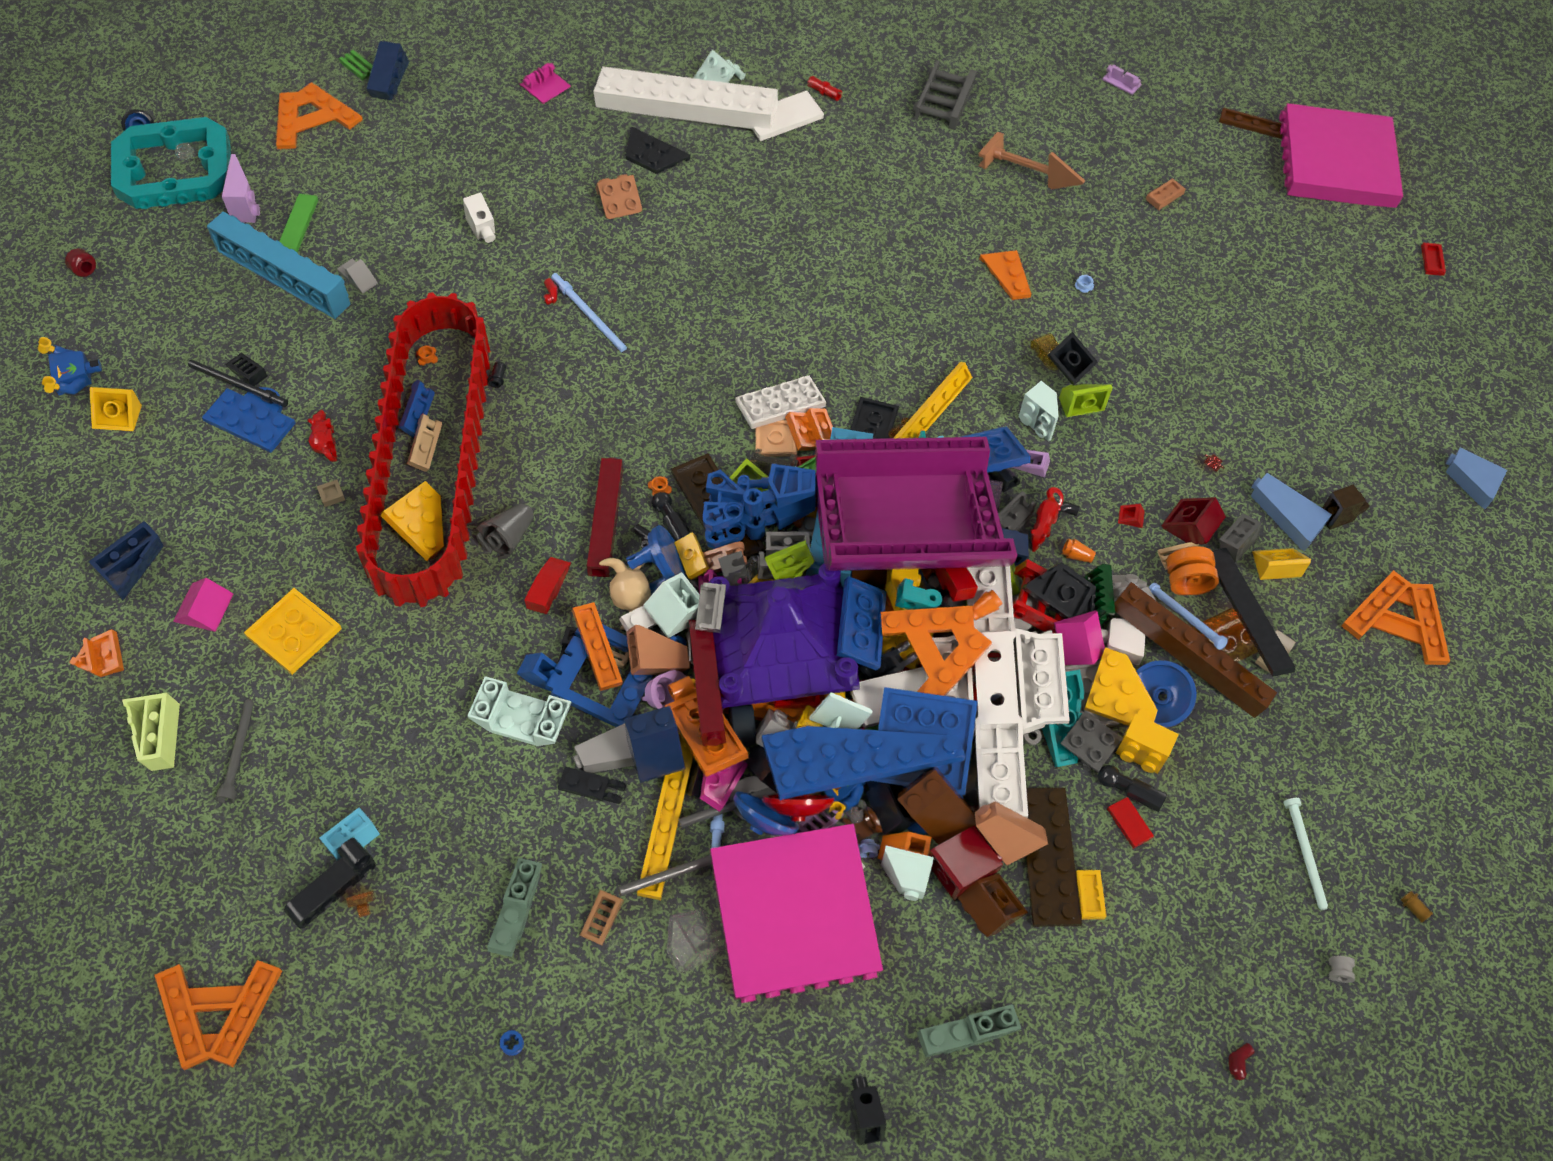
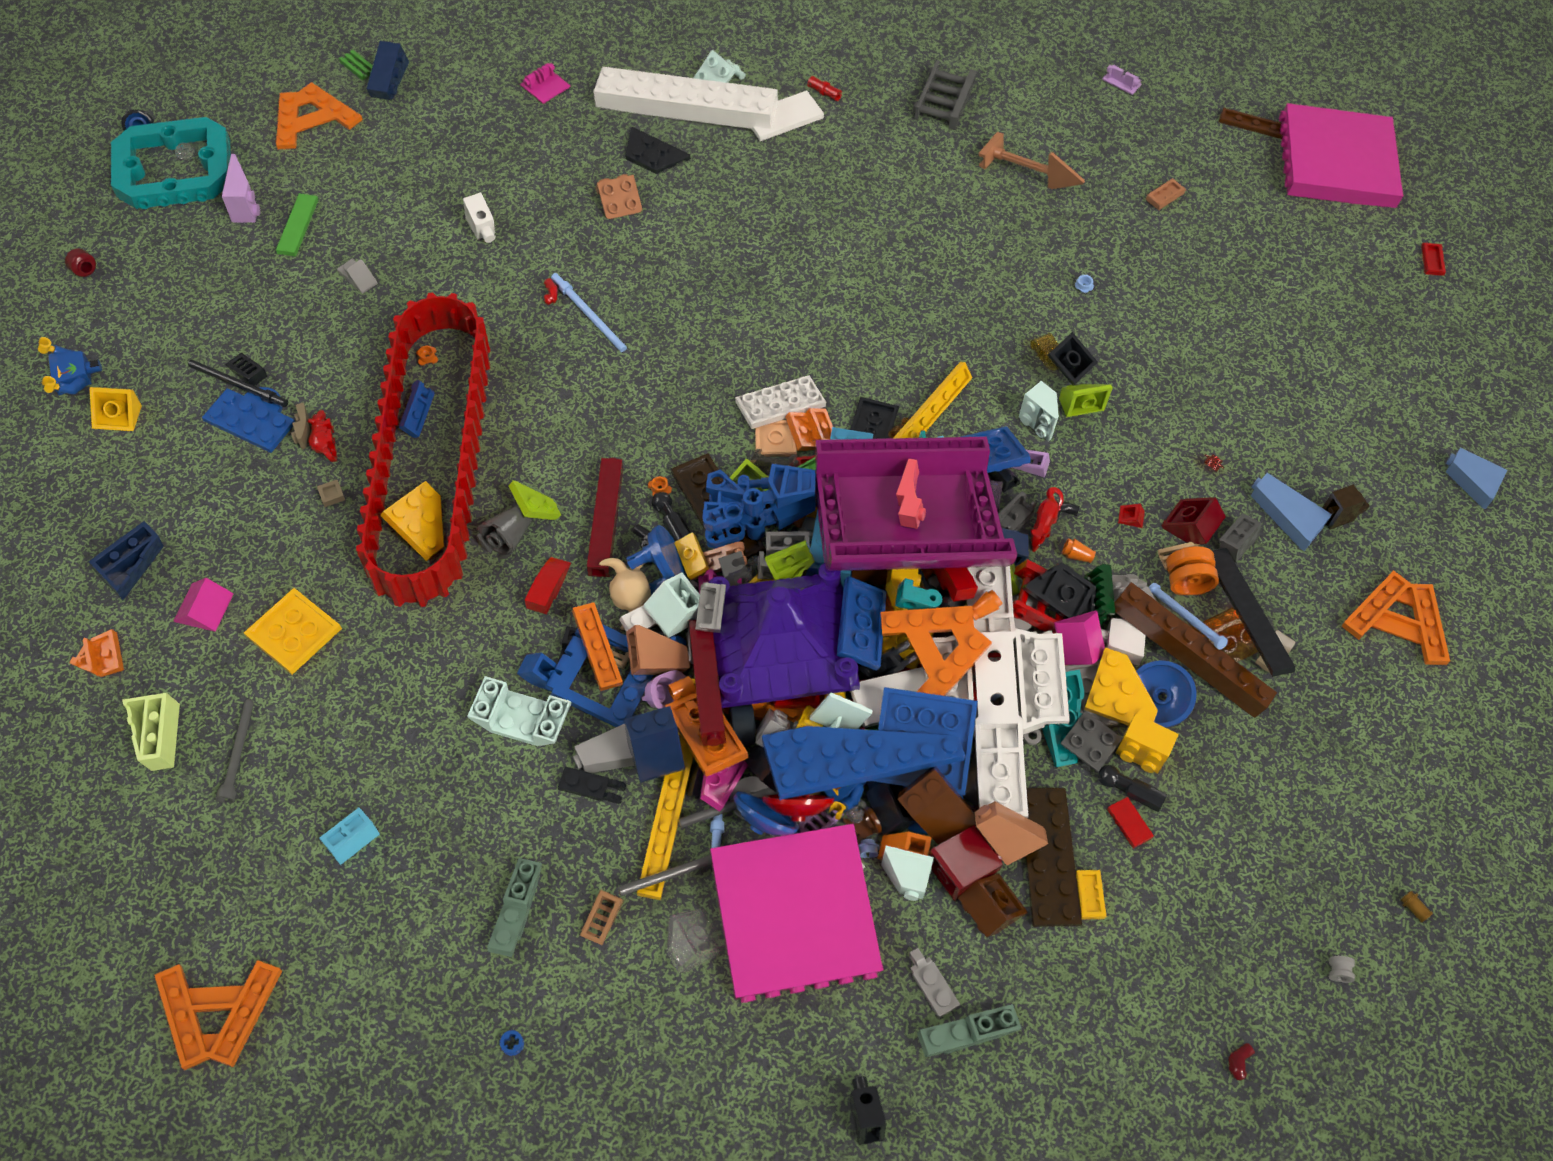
(279, 264): dark azure brick -> none
(301, 427): none -> dark tan slope
(330, 884): black beam -> none
(361, 902): clear orange tile -> none
(424, 443): tan plate -> none
(496, 378): black pin -> none
(533, 503): none -> lime wing
(911, 507): none -> coral slope
(932, 984): none -> light grey hinge
(1009, 272): orange wing -> none
(1280, 563): yellow slope -> none
(1293, 805): light aqua bar -> none

